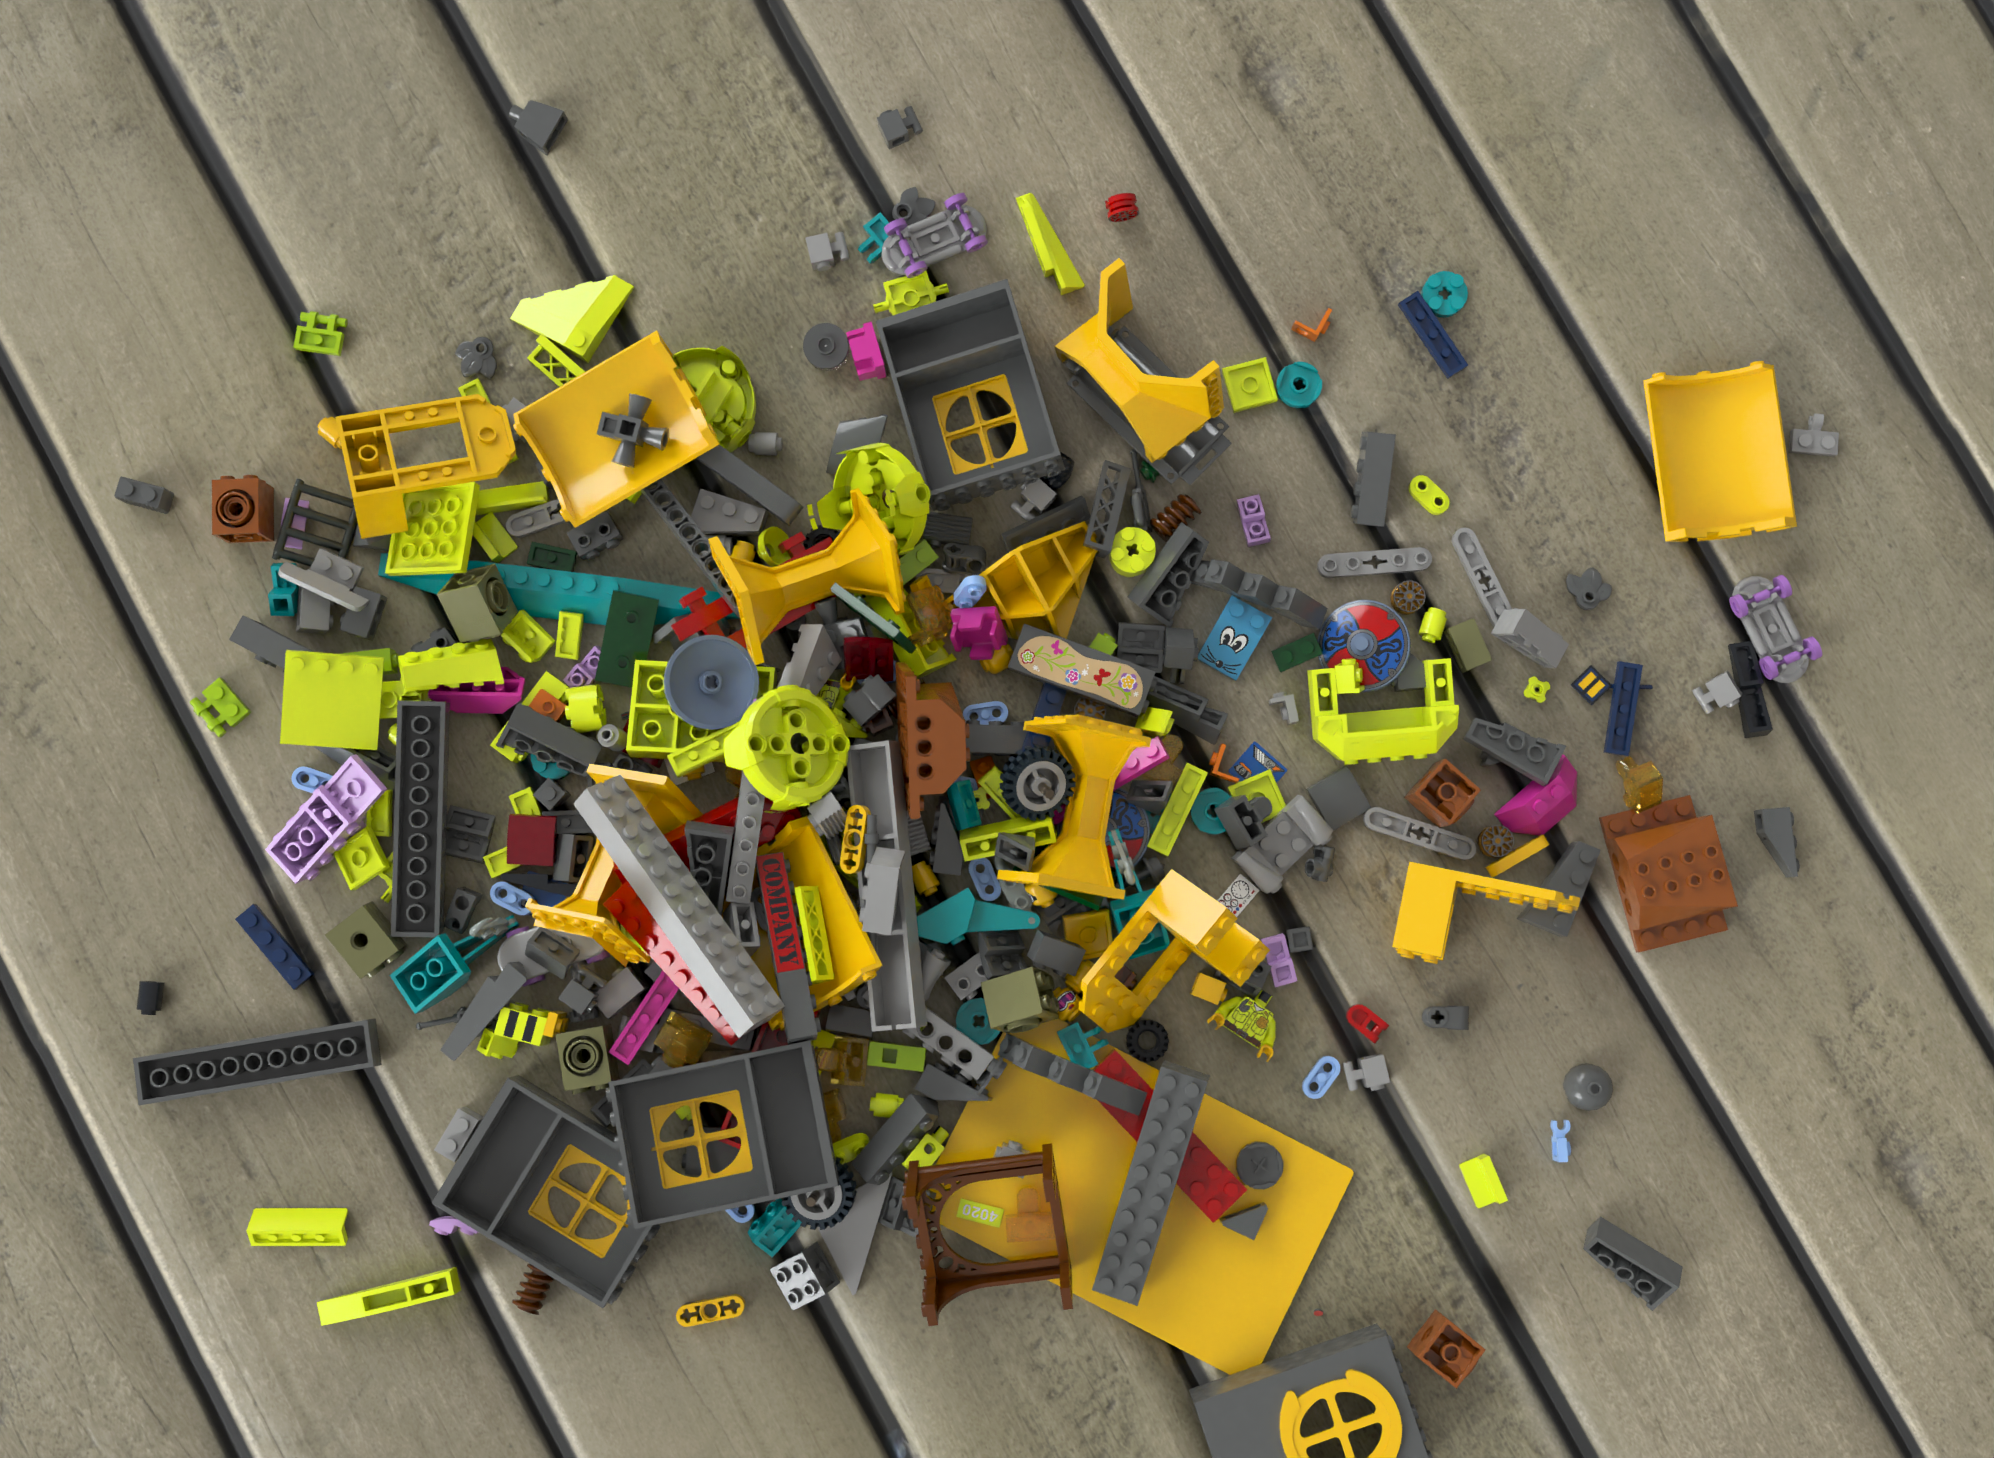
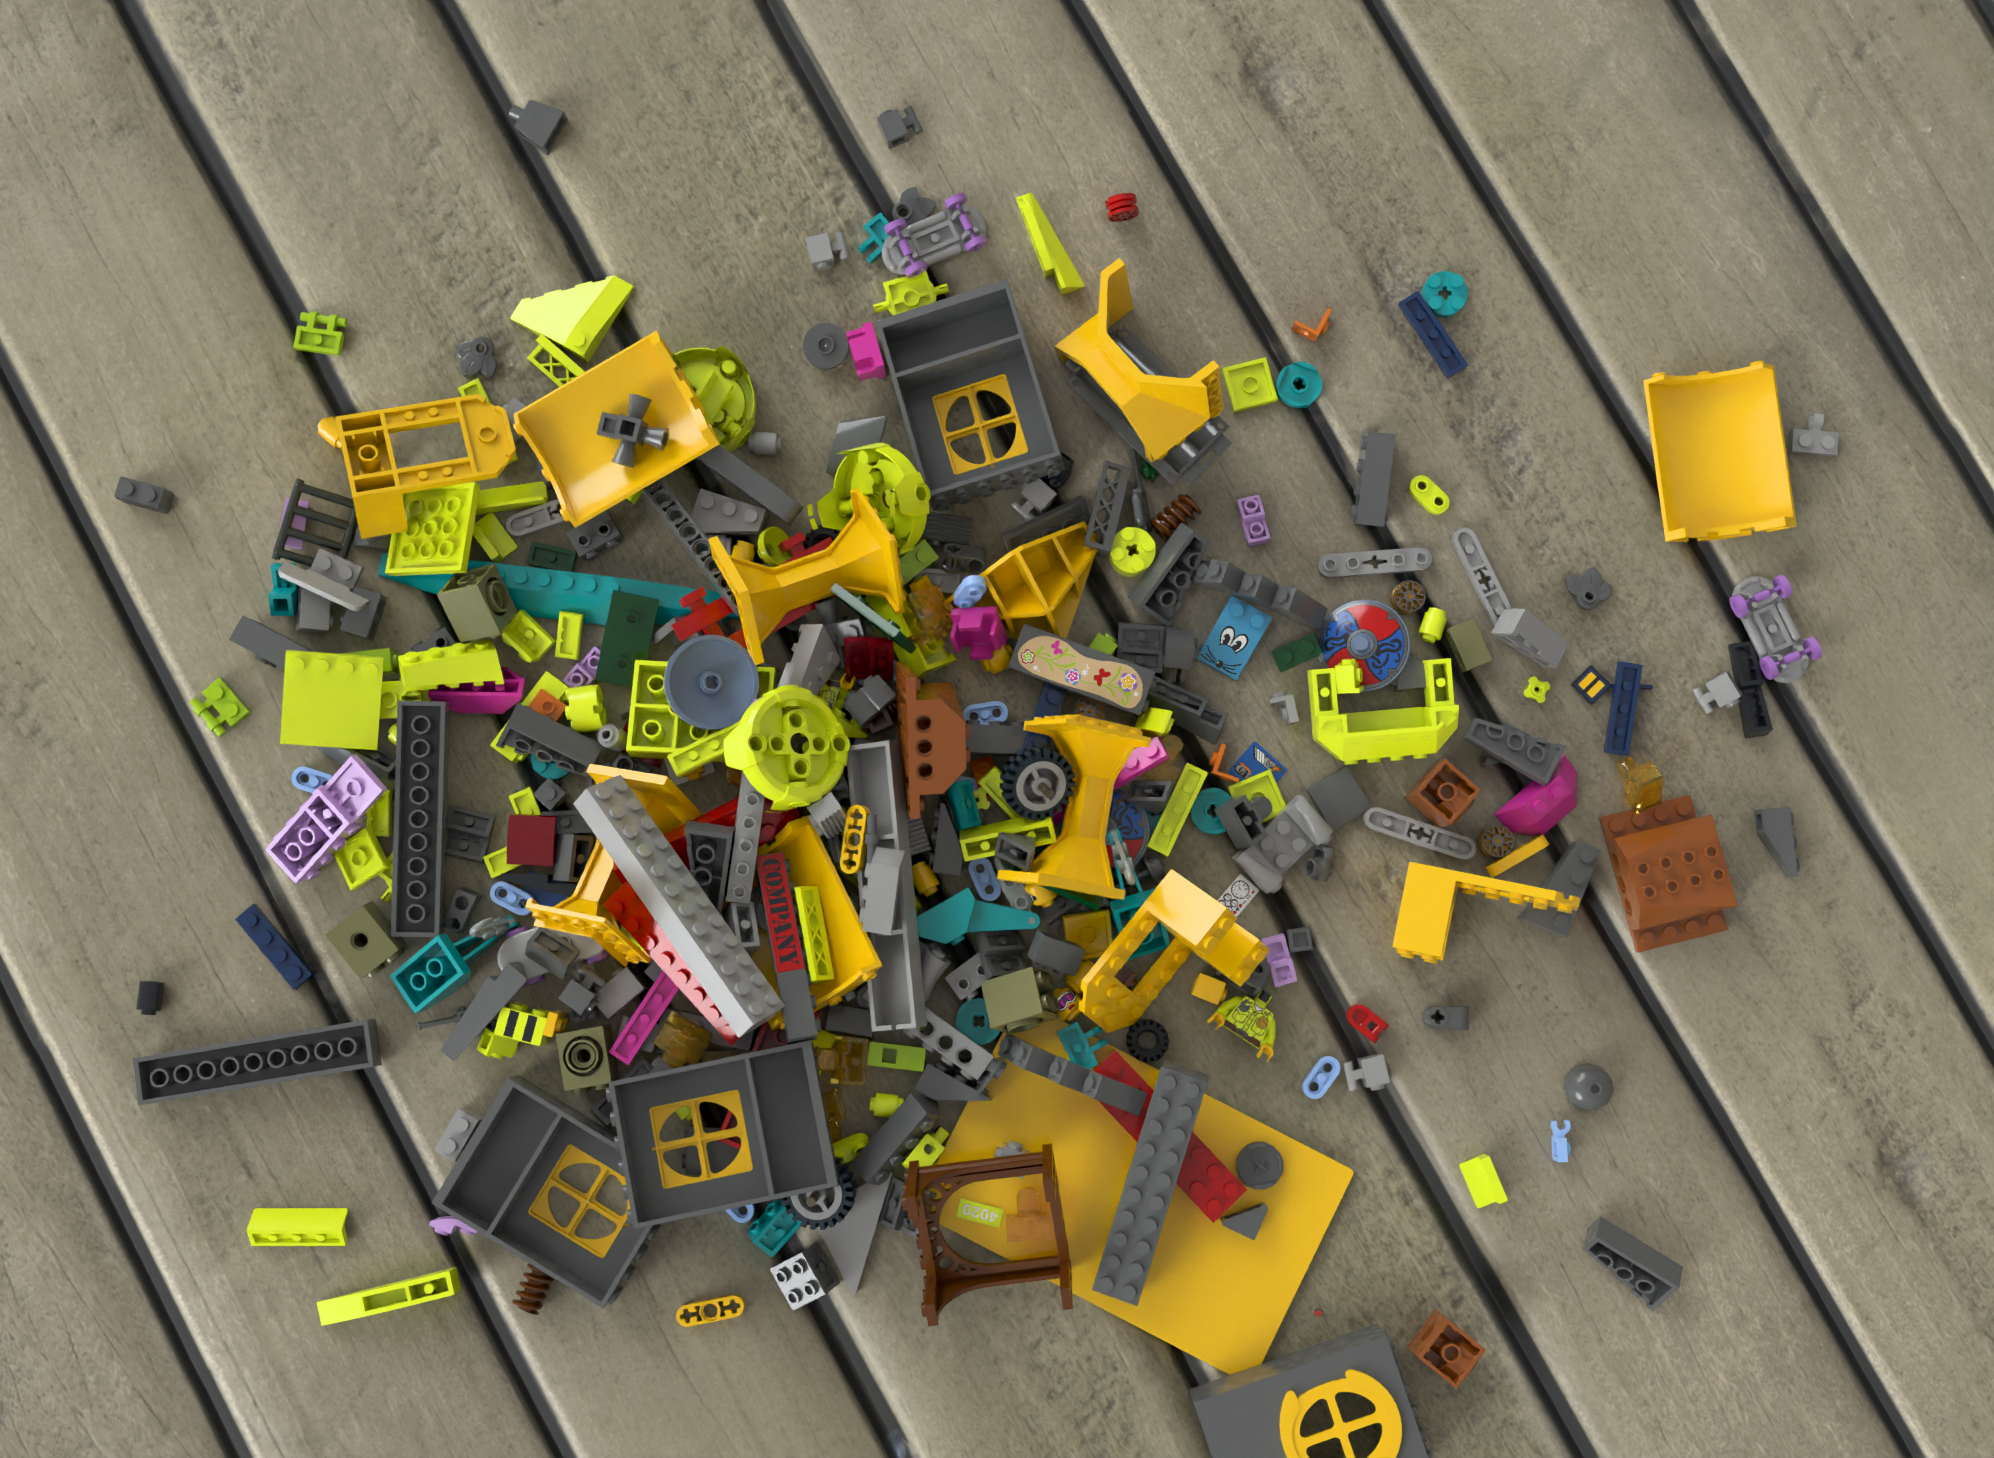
(242, 509): dark orange brick -> none

